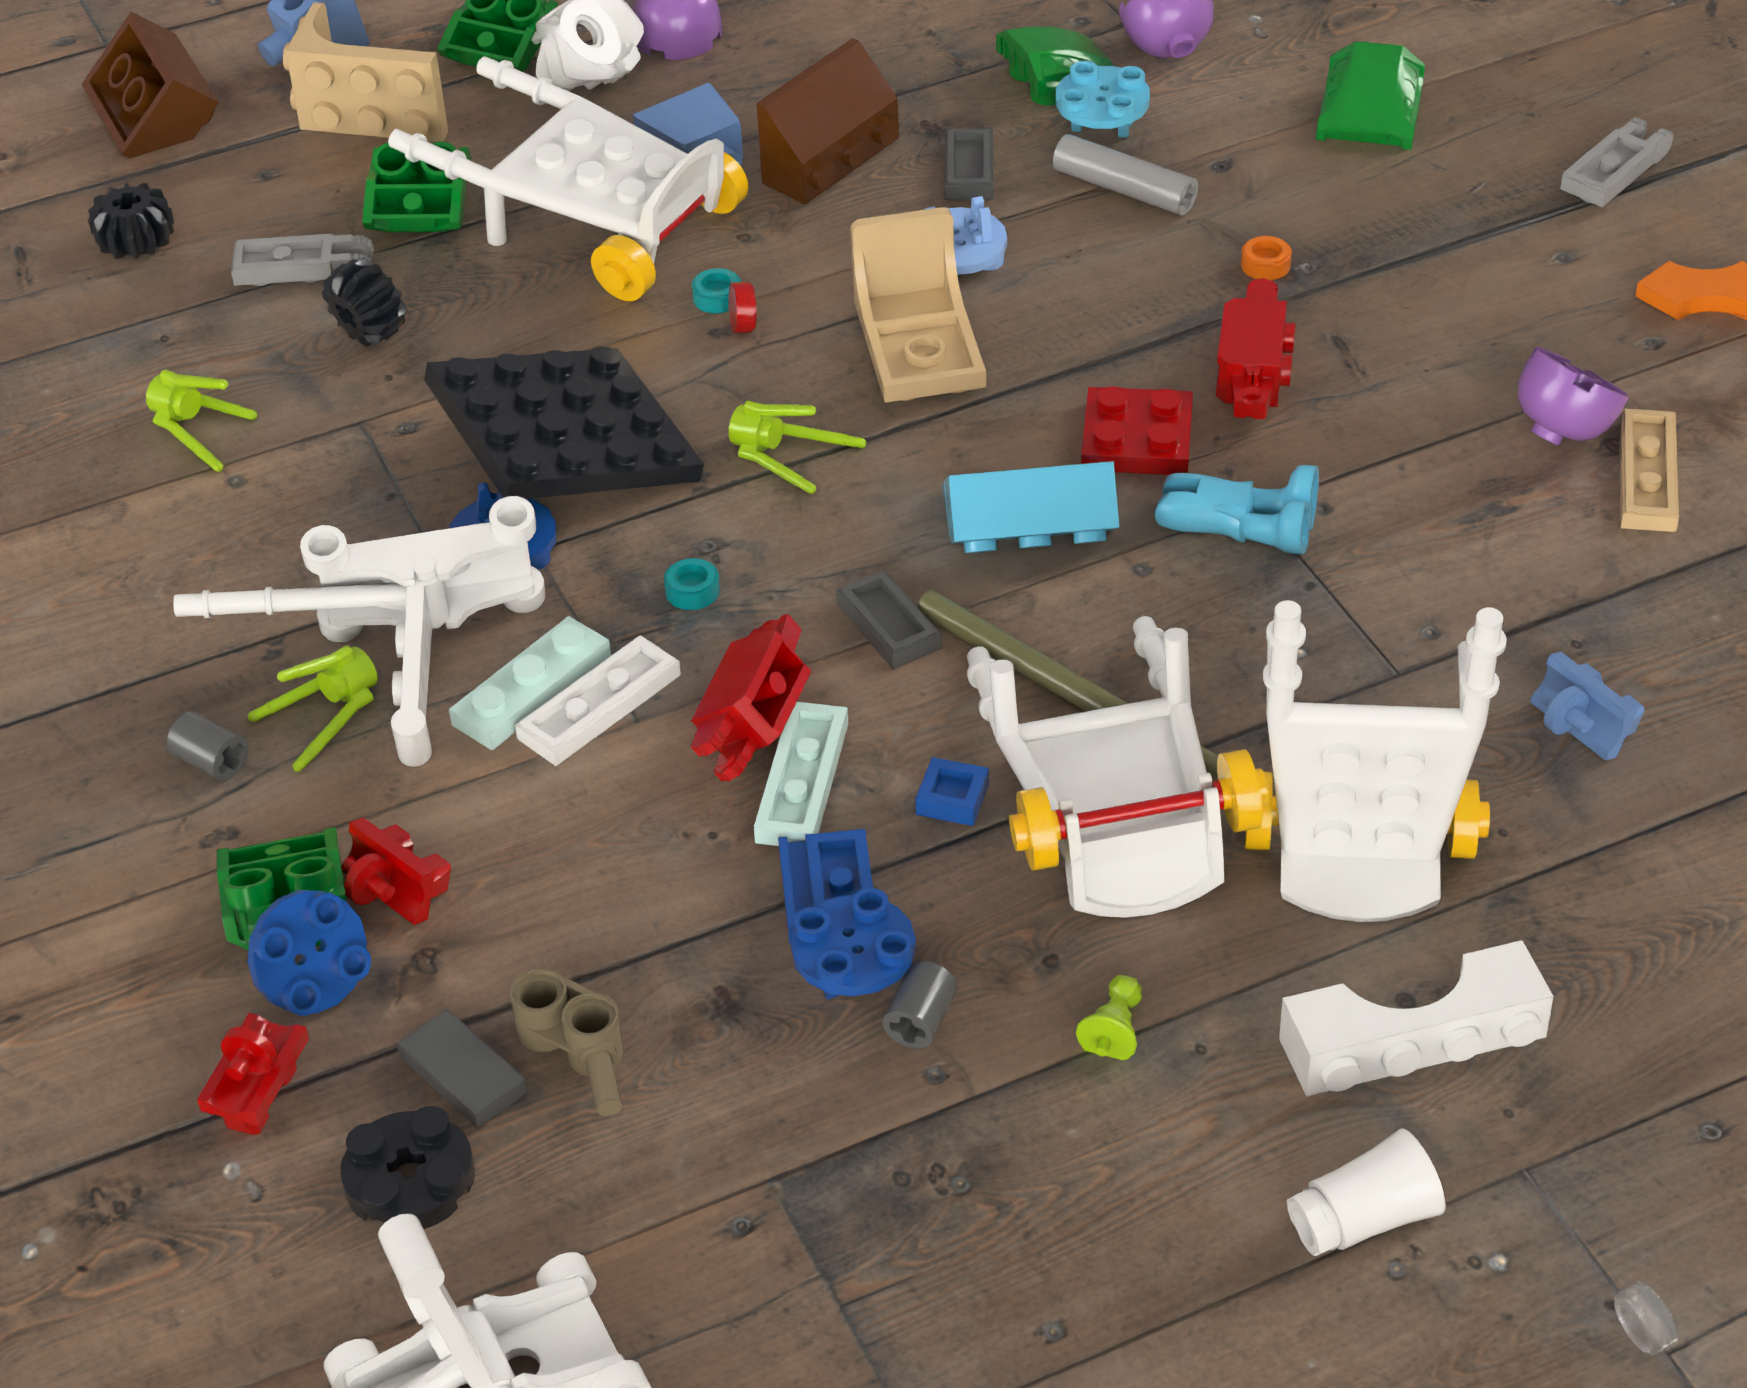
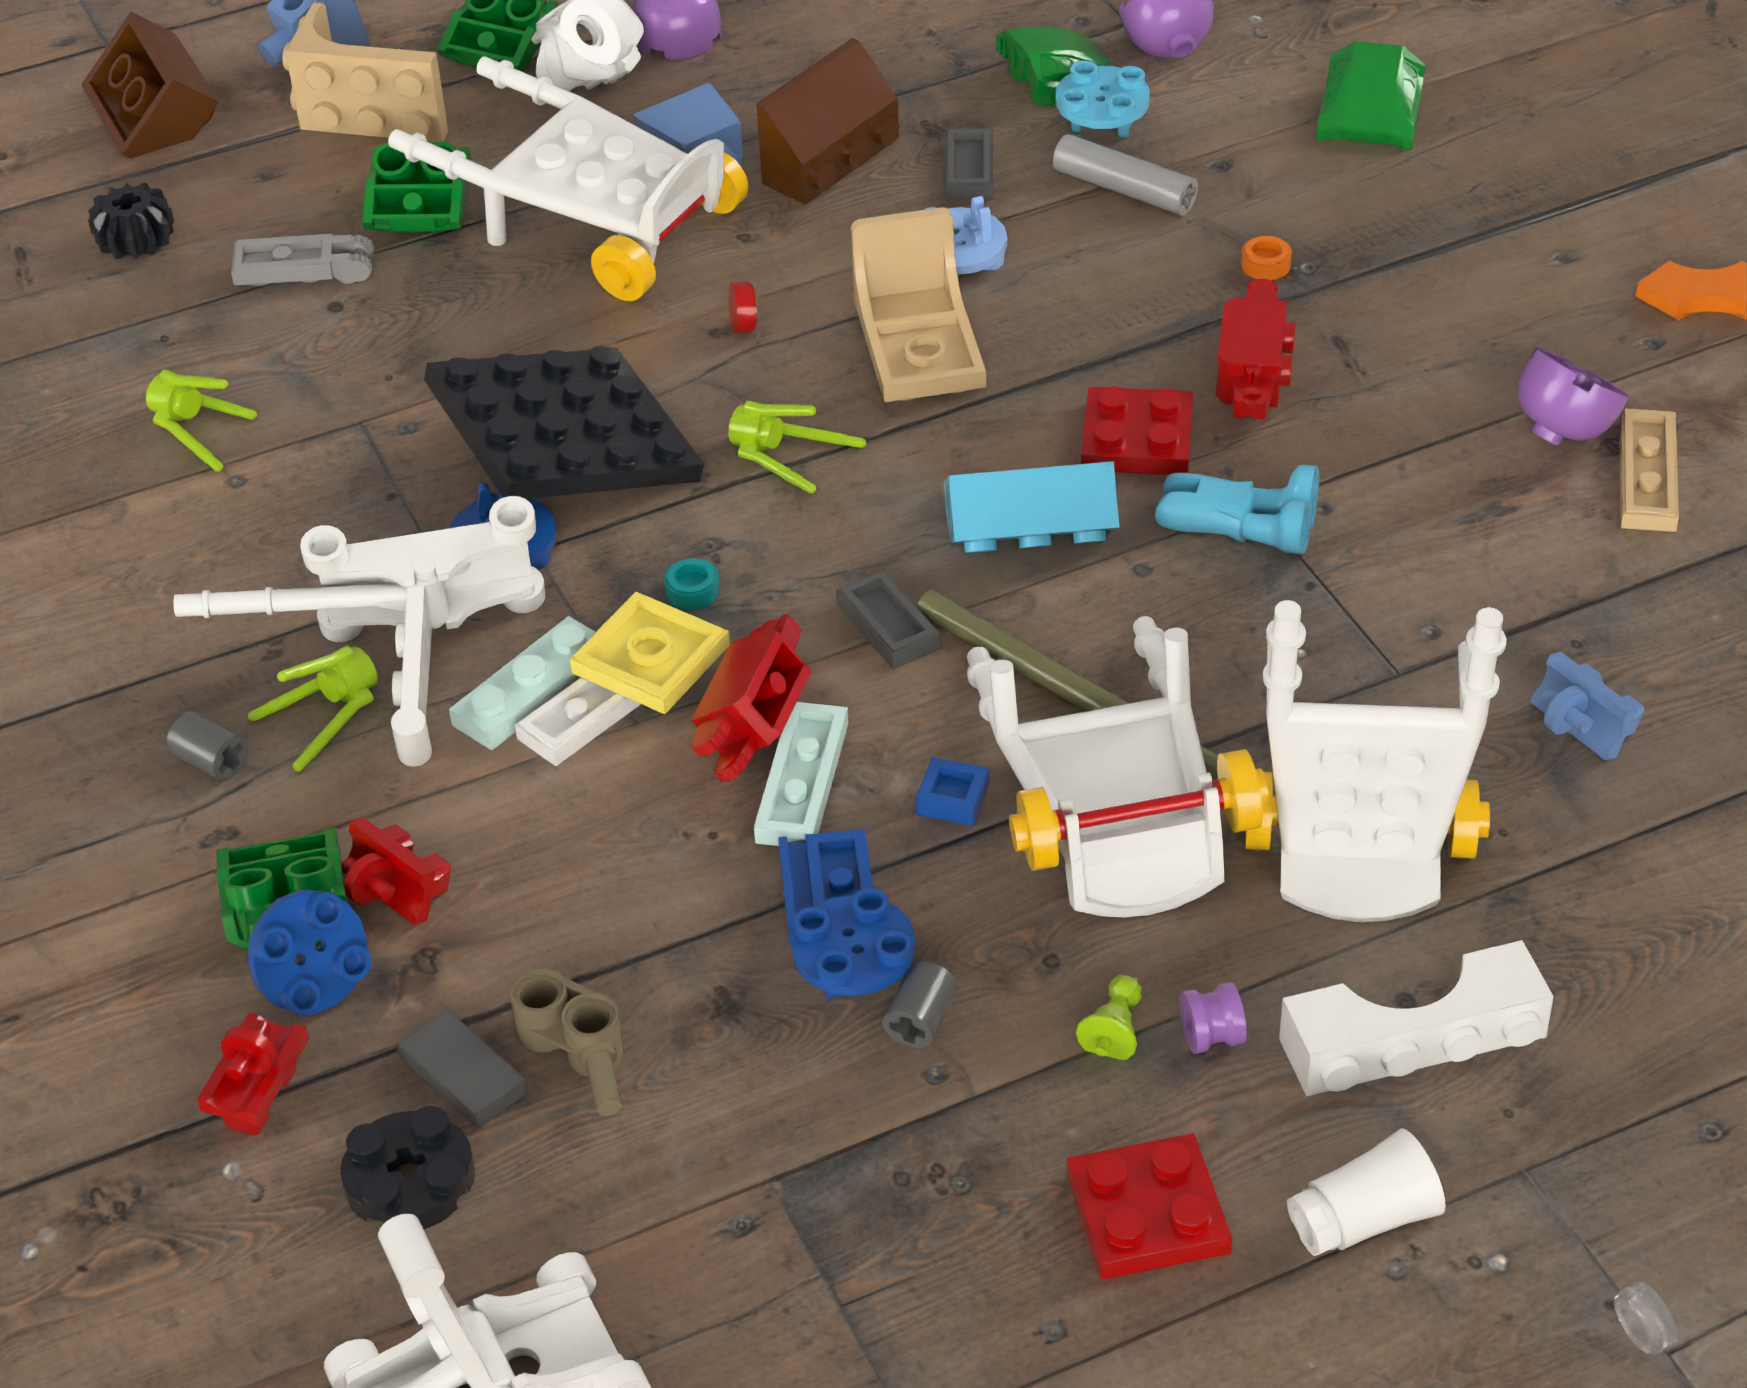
(364, 301): black gear -> none
(650, 652): none -> light yellow tile
(711, 289): teal tile -> none
(1148, 1206): none -> red plate
(1212, 1017): none -> medium lavender wheel
(1615, 162): light grey hinge -> none

